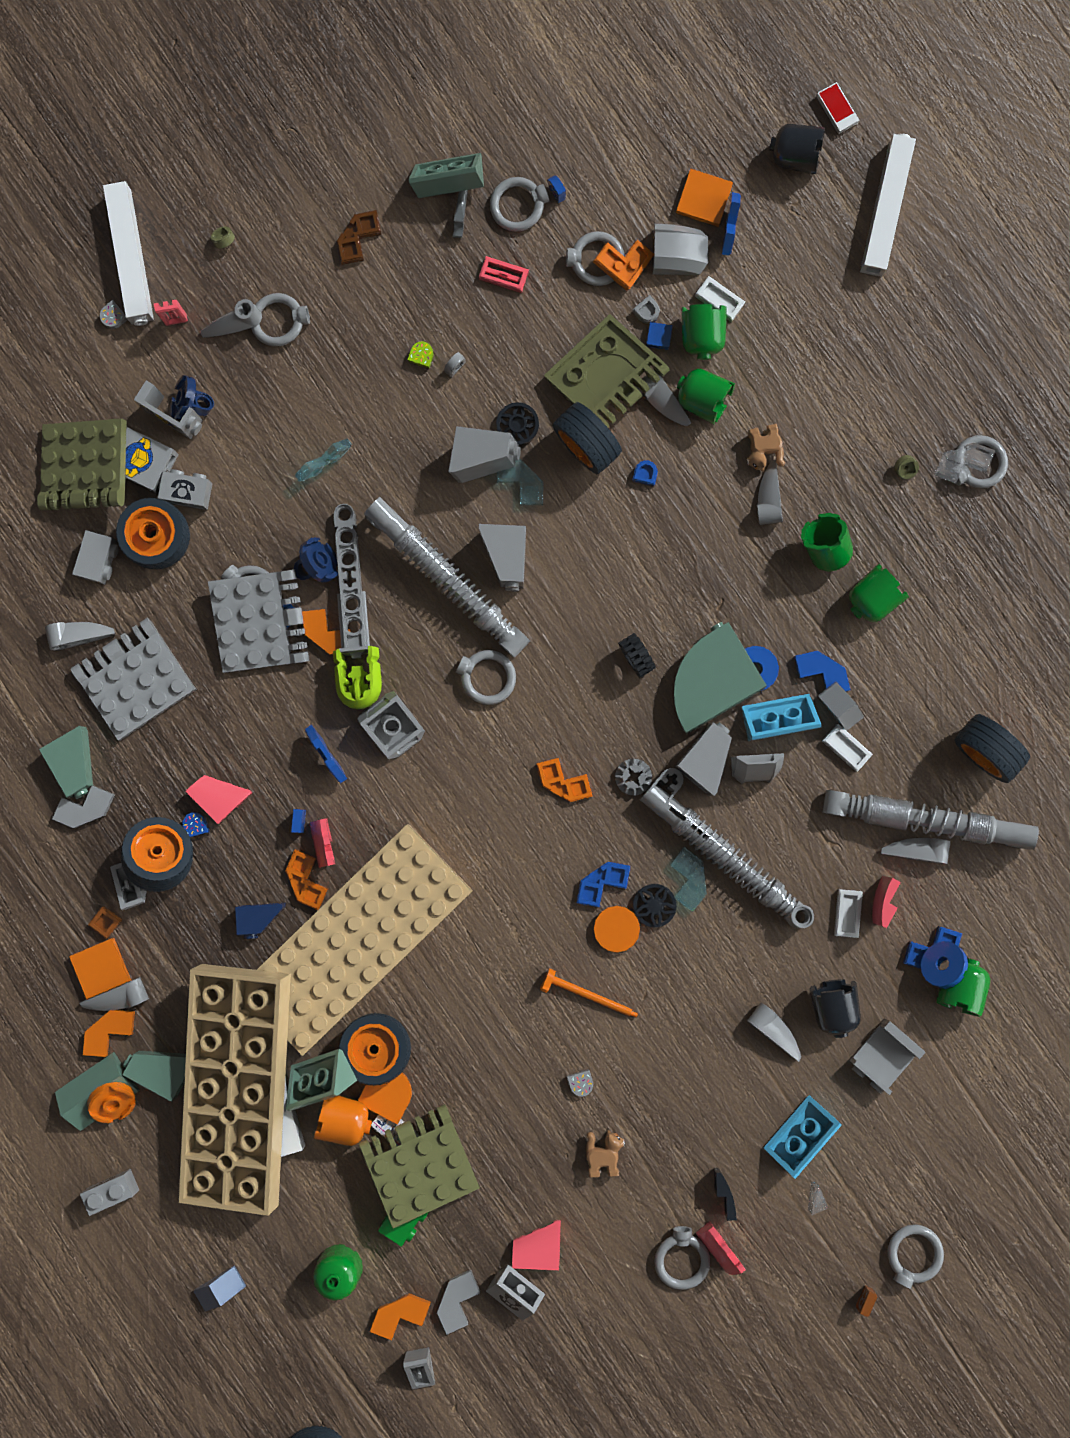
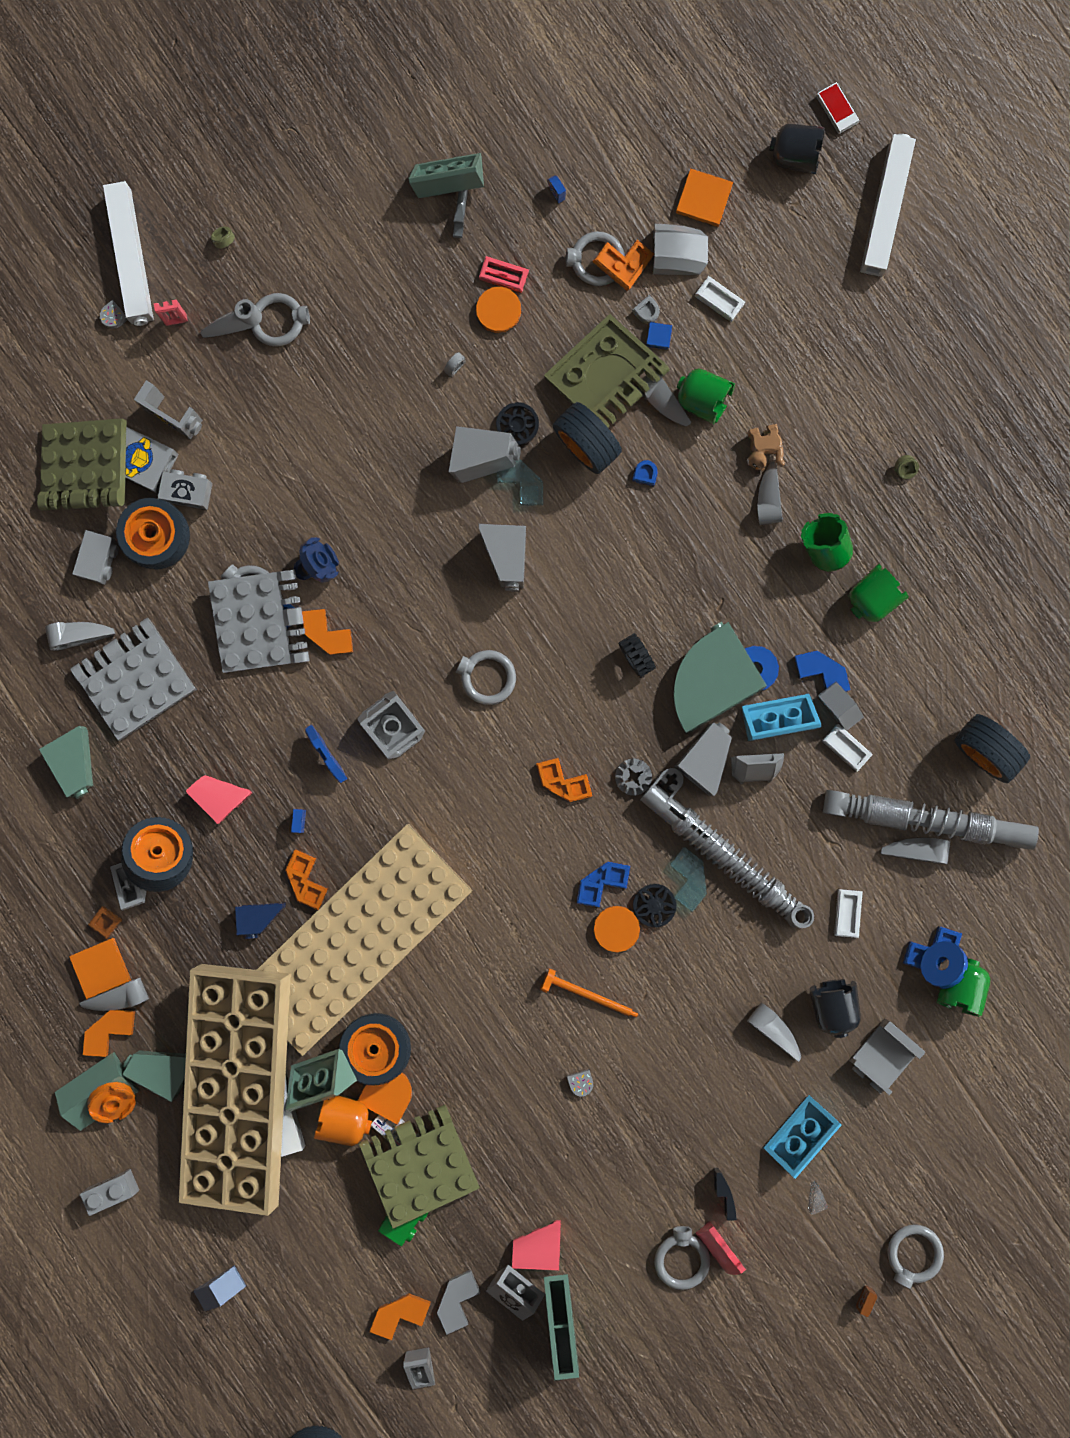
(94, 807): light grey tile -> none
(187, 397): dark blue tile -> none
(195, 824): blue tile -> none
(321, 839): coral slope -> none
(333, 454): clear light blue tile -> none
(339, 1265): green cylinder -> none
(353, 643): light grey piece -> none
(359, 227): reddish brown tile -> none
(409, 540): light grey piece -> none
(421, 354): lime tile -> none
(498, 309): none -> orange tile
(539, 196): light grey piece -> none
(561, 1327): none -> sand green brick
(603, 1157): medium nougat animal -> none
(704, 330): green cylinder -> none
(732, 215): blue tile -> none
(882, 909): coral slope -> none
(965, 475): light grey piece -> none
(971, 455): clear tile -> none

